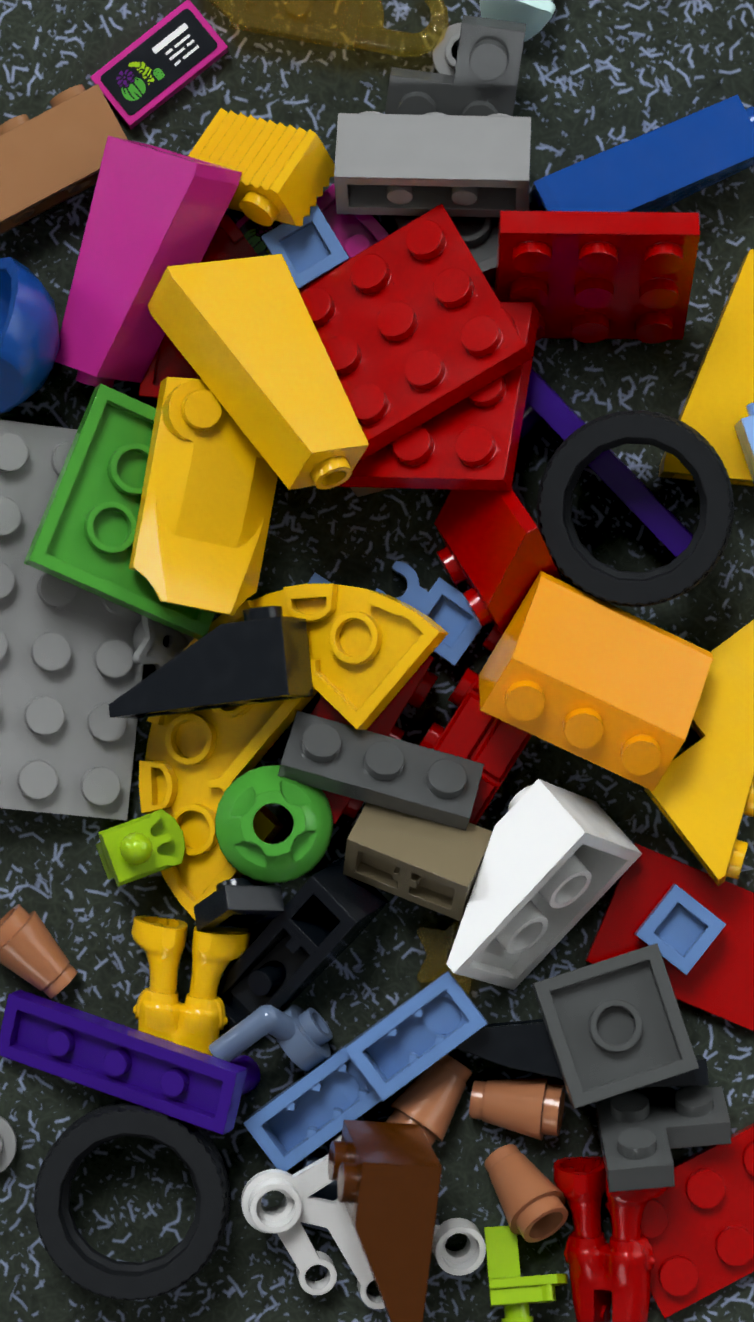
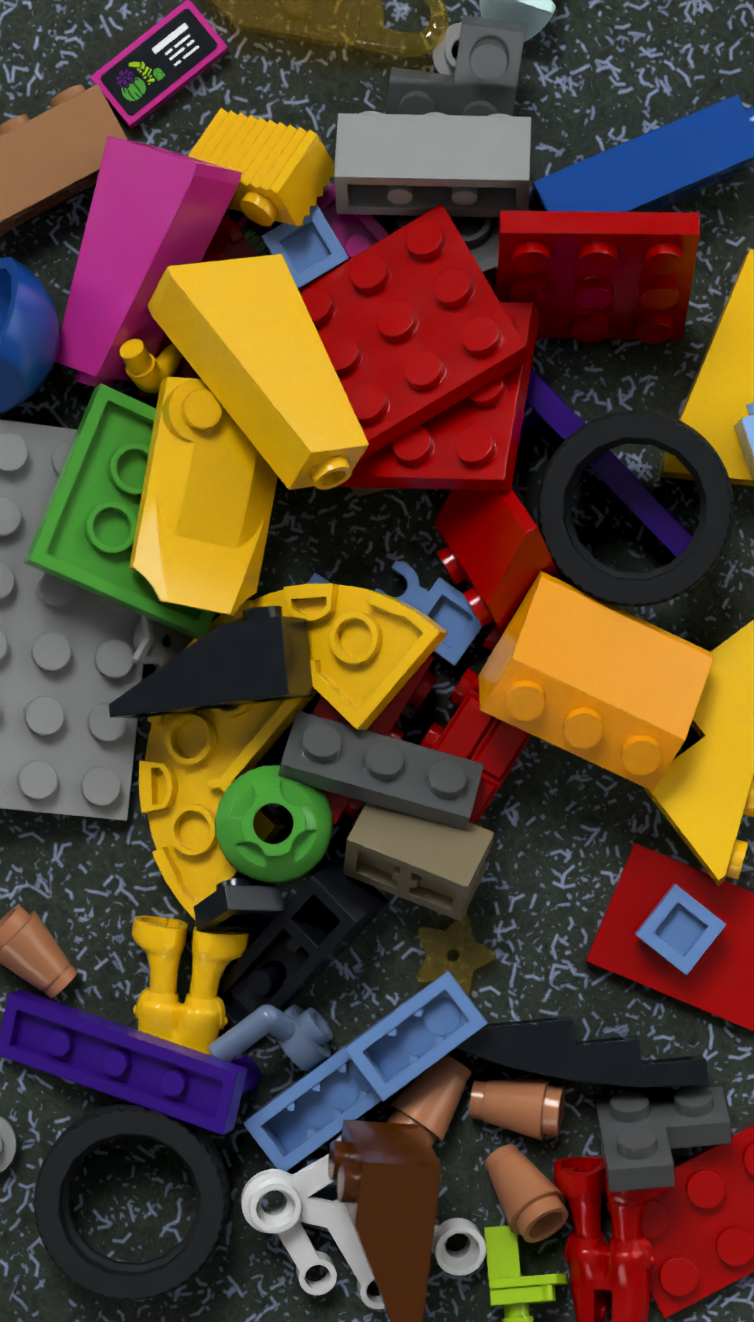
(141, 847): lime piece -> none
(146, 369): none -> yellow animal
(536, 882): white slope -> none
(615, 1026): dark grey plate -> none

